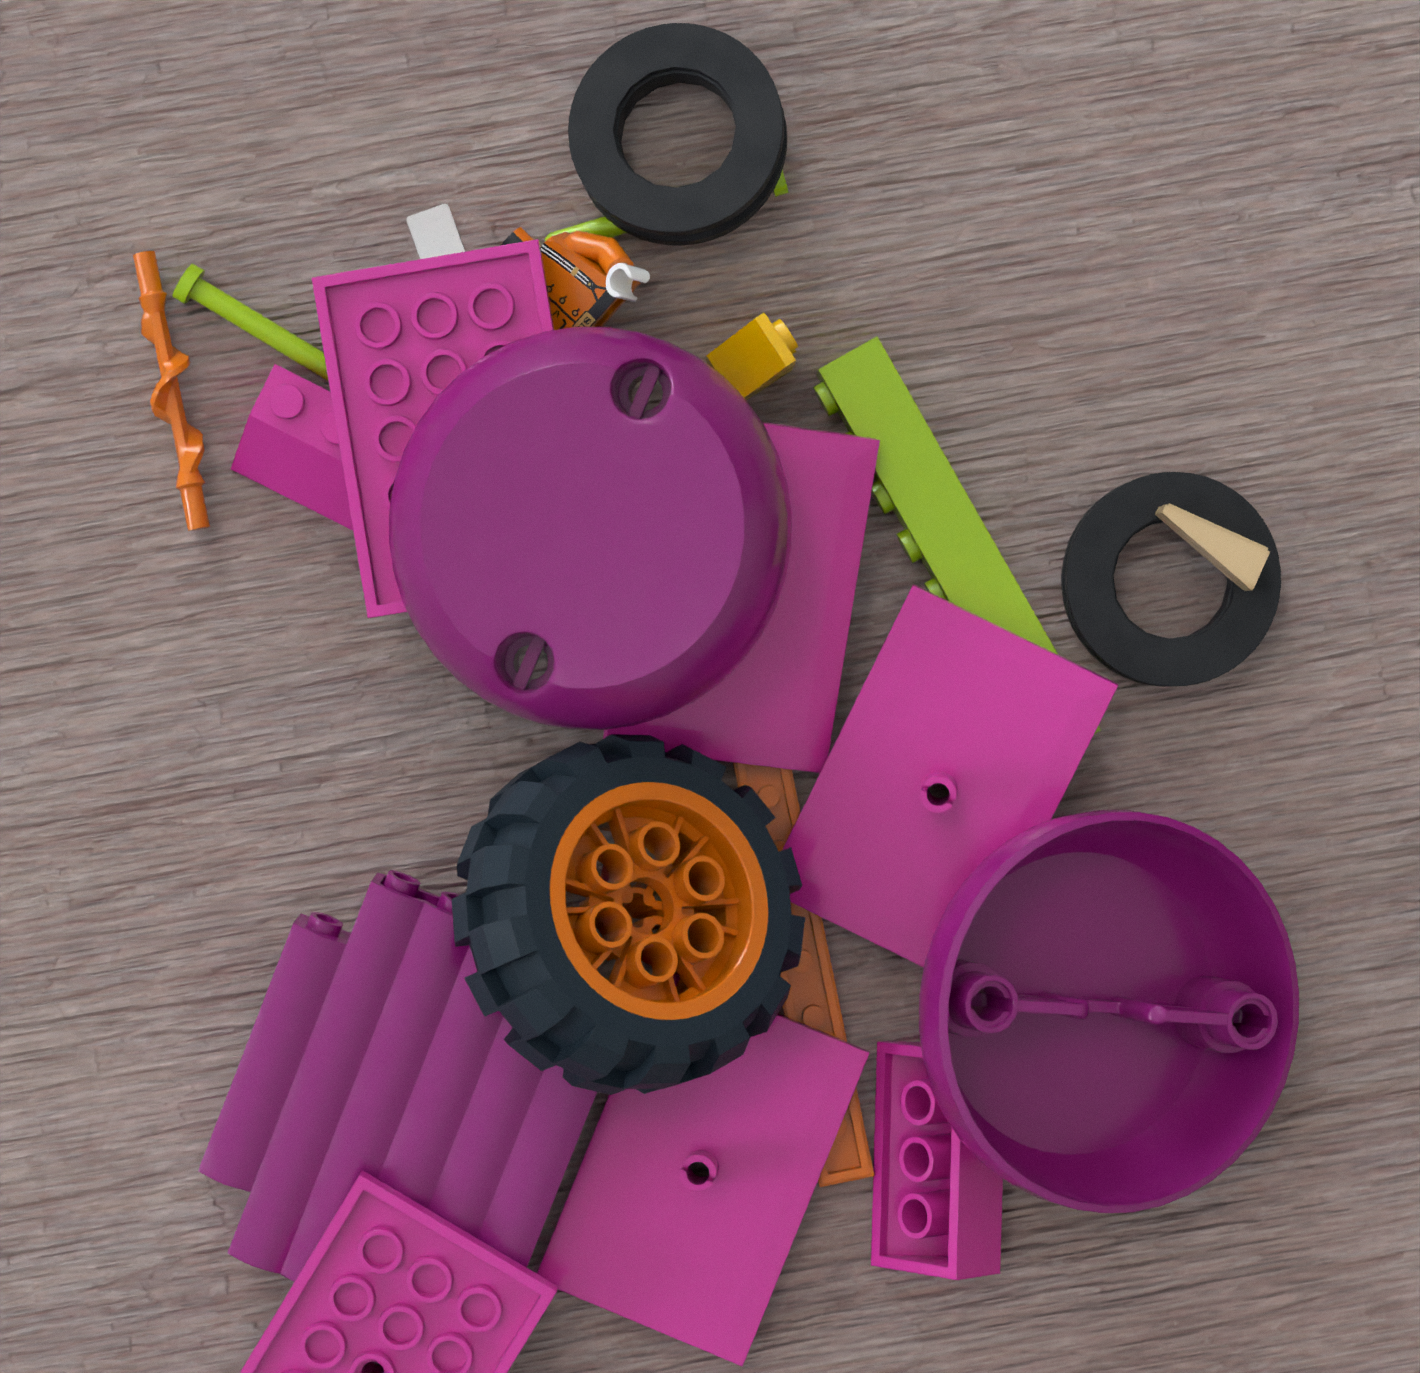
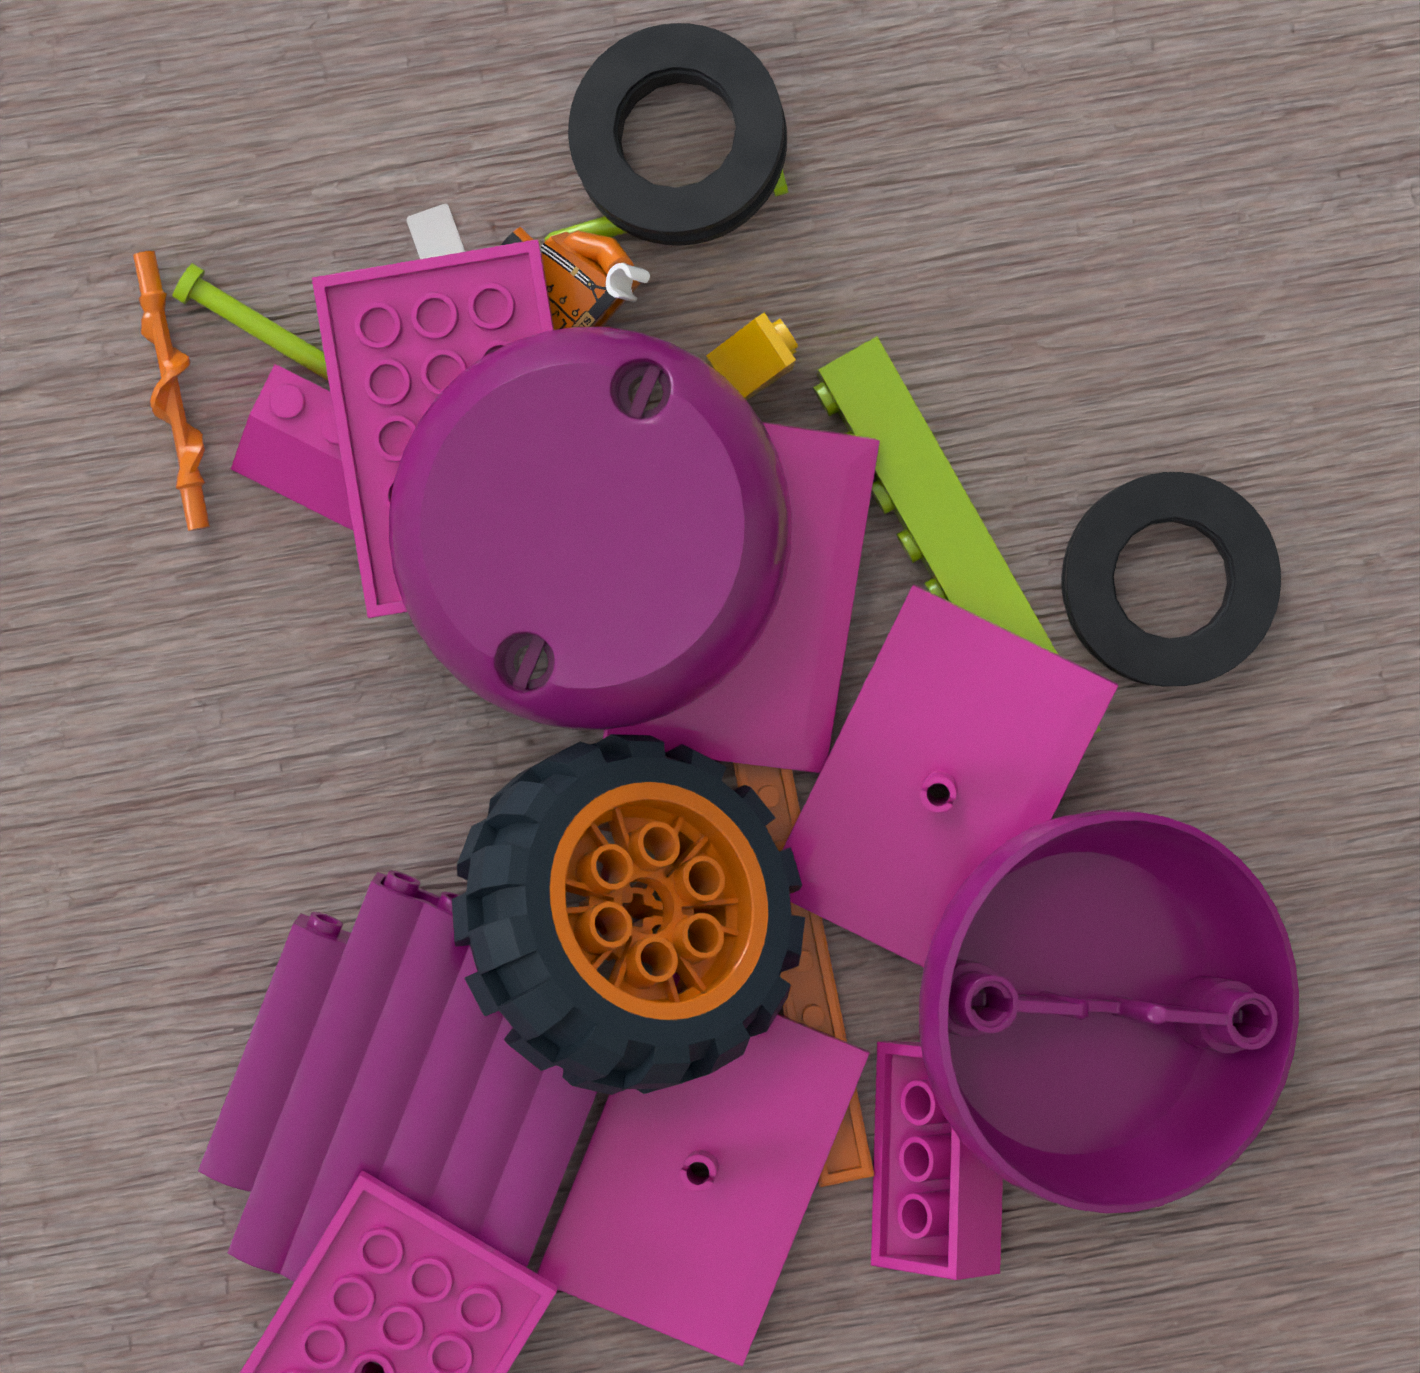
(1228, 551): tan slope -> none

